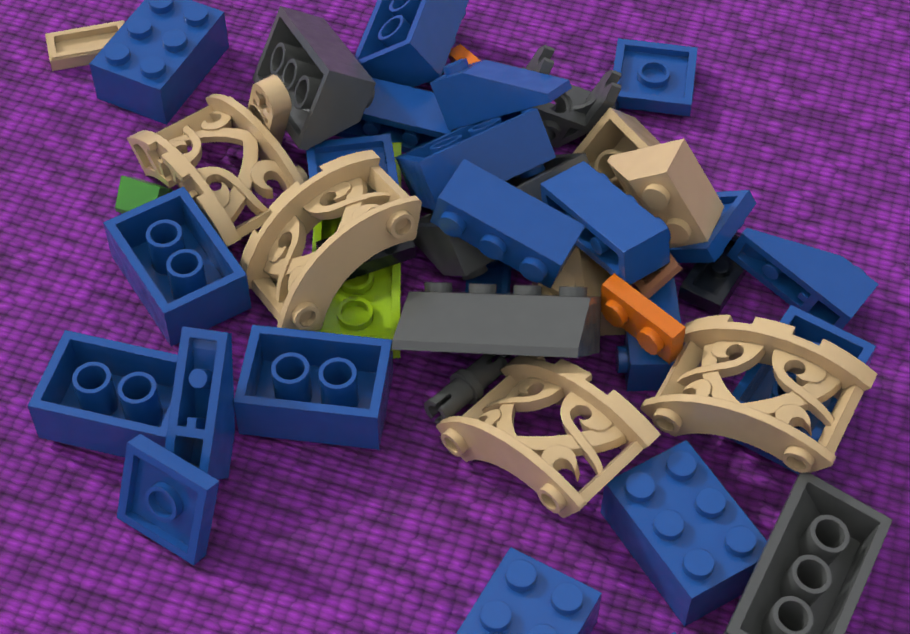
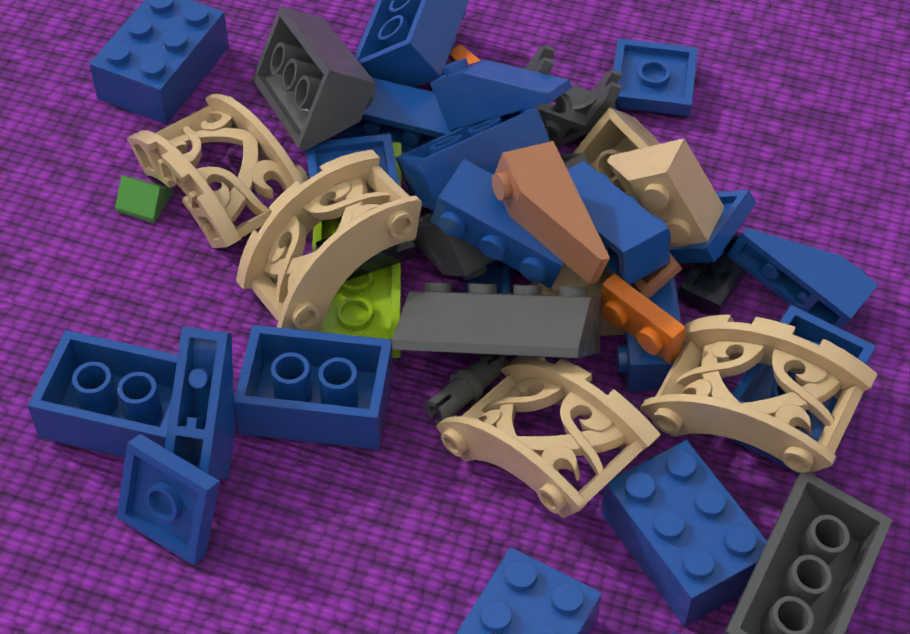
(79, 45): tan tile -> none
(178, 264): blue brick -> none
(271, 105): tan beam -> none
(548, 207): none -> nougat slope

